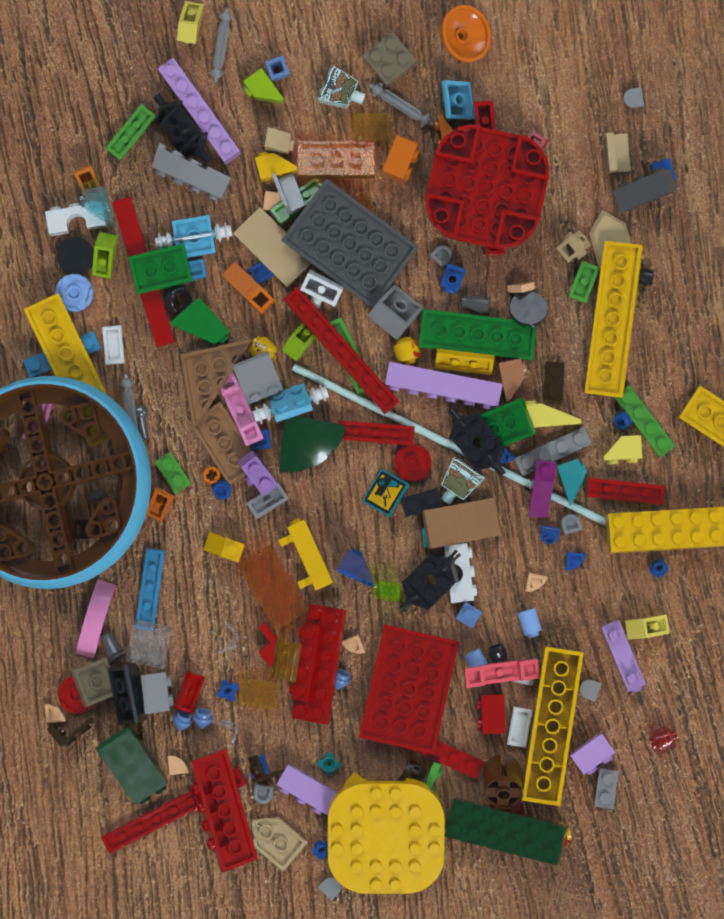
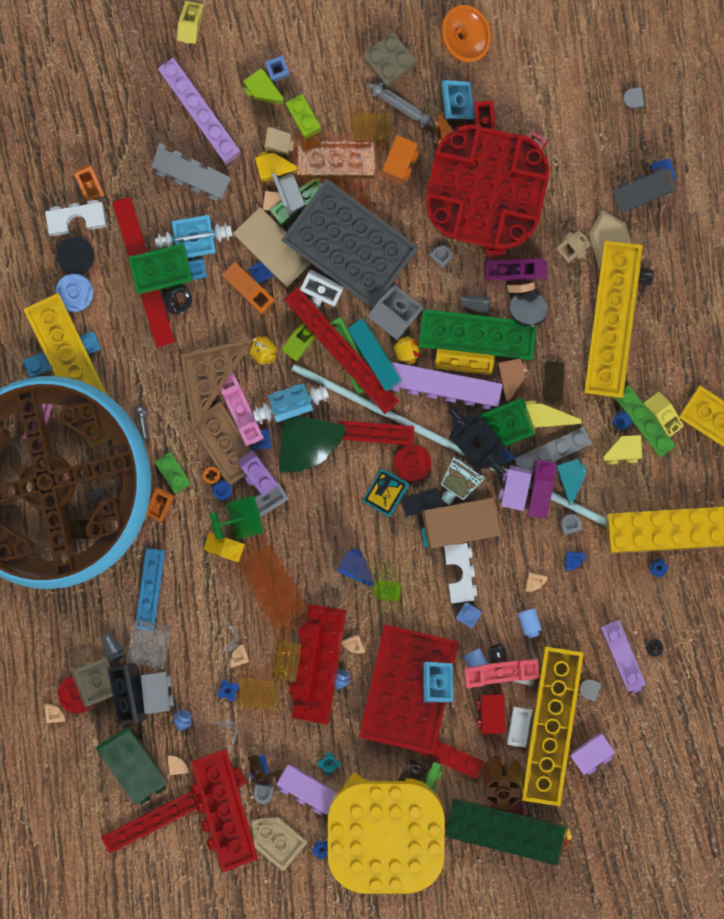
(58, 733): dark brown bracket -> none
(95, 618): bright pink slope -> none
(97, 204): clear light blue slope -> none
(104, 255): lime slope -> none
(113, 345): white tile -> none
(128, 397): light grey wheel -> none
(130, 132): bright green plate -> none
(189, 692): red plate -> none
(191, 140): black plate -> none
(201, 323): green slope -> none
(202, 717): medium blue plate -> none
(221, 44): light grey wheel -> none
(239, 656): none -> light nougat tile
(243, 517): none -> green plate
(257, 377): light grey slope -> none
(268, 651): red slope -> none
(303, 116): none -> lime brick
(309, 554): yellow brick -> none
(330, 887): light grey tile -> none
(340, 89): torso -> none
(374, 354): none -> teal tile
(420, 591): black plate -> none
(437, 682): none -> medium azure slope
(455, 271): blue brick -> none
(516, 270): none -> magenta slope
(516, 488): none -> lavender brick
(549, 534): blue plate -> none
(583, 282): bright green plate -> none
(606, 788): light grey plate -> none
(617, 153): tan panel -> none
(625, 491): red plate -> none
(647, 627): light yellow slope -> none
(658, 643): none -> black bush
(663, 739): clear red head -> none
(664, 413): none -> light yellow slope

